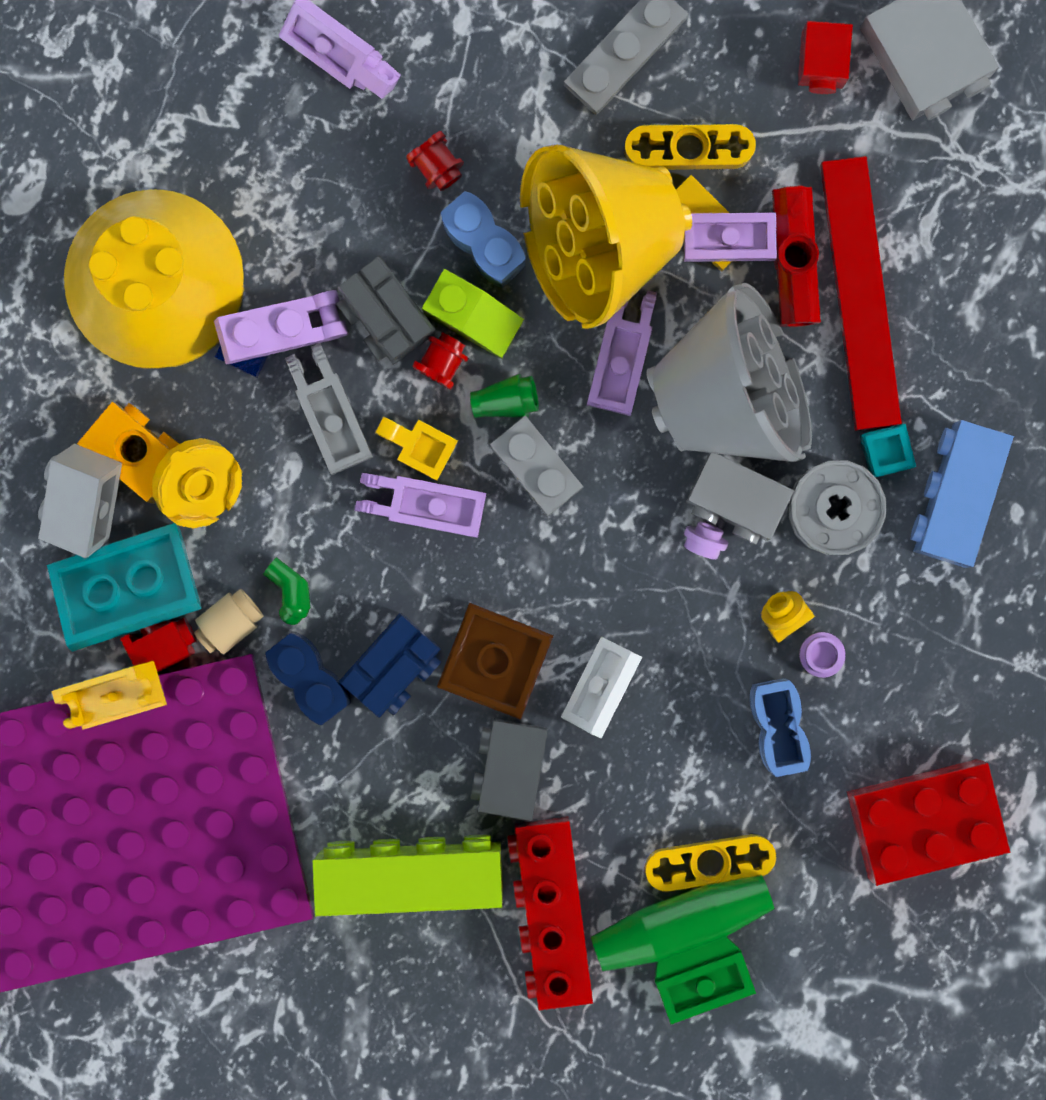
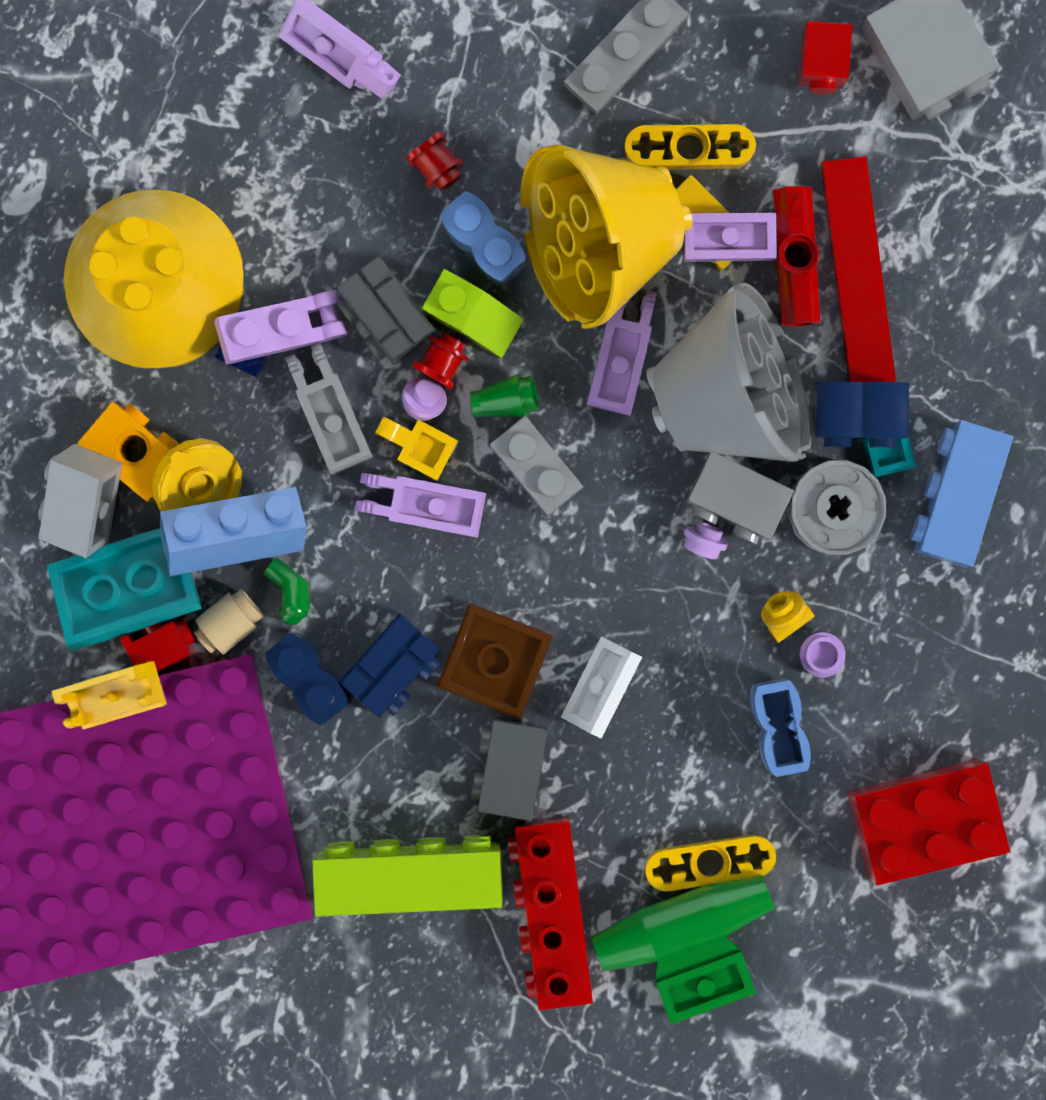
(232, 531): none -> medium blue brick
(423, 398): none -> lavender plate
(861, 412): none -> dark blue brick

